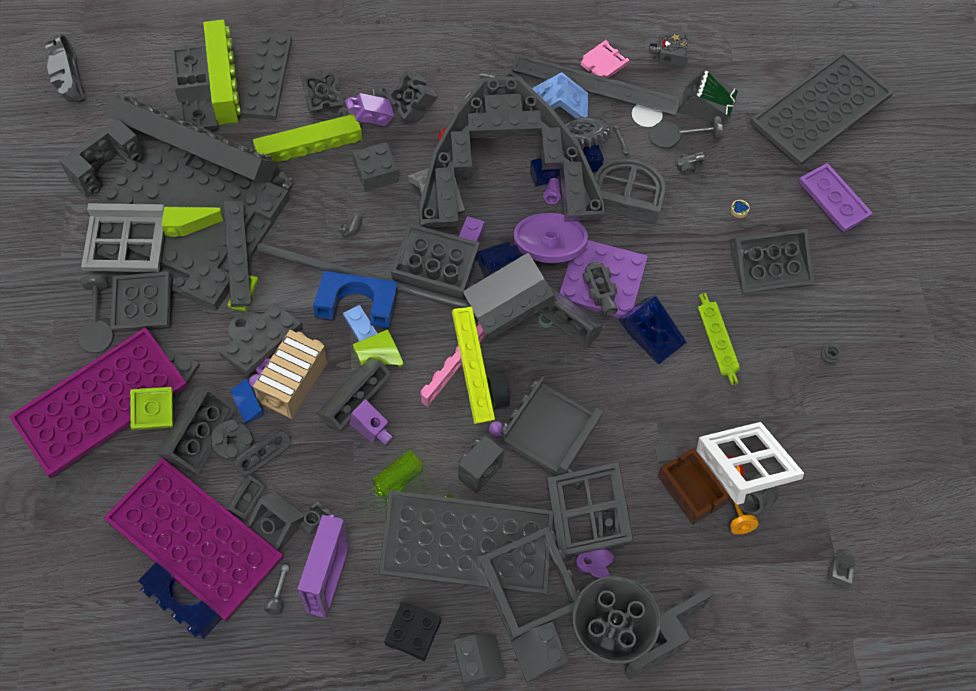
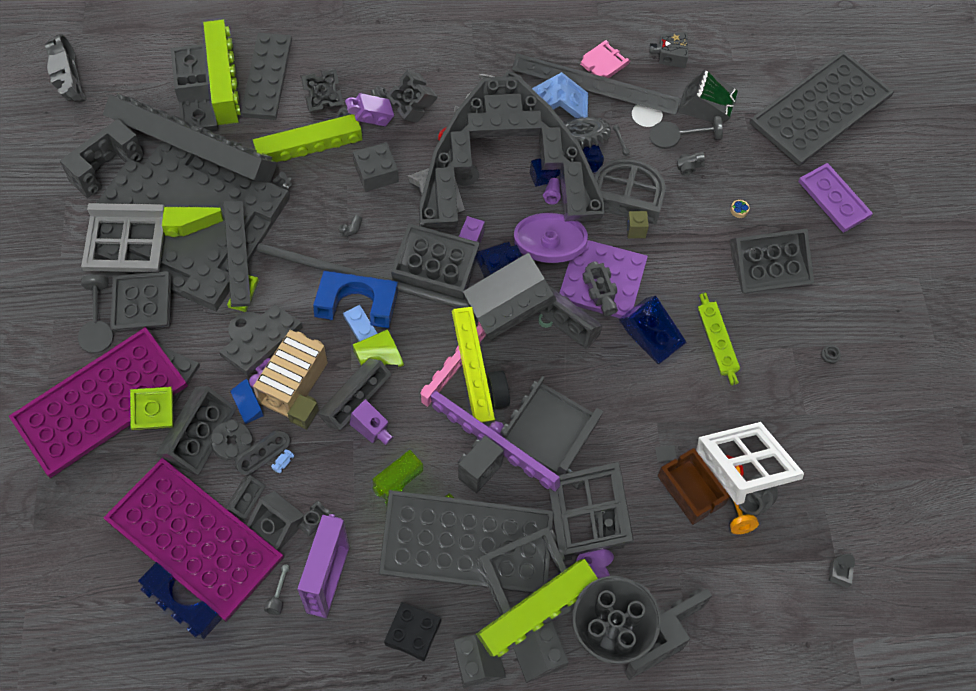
(282, 461): none -> light blue piece
(303, 411): none -> olive brick
(515, 455): none -> medium lavender plate
(536, 608): none -> lime brick
(637, 224): none -> olive brick

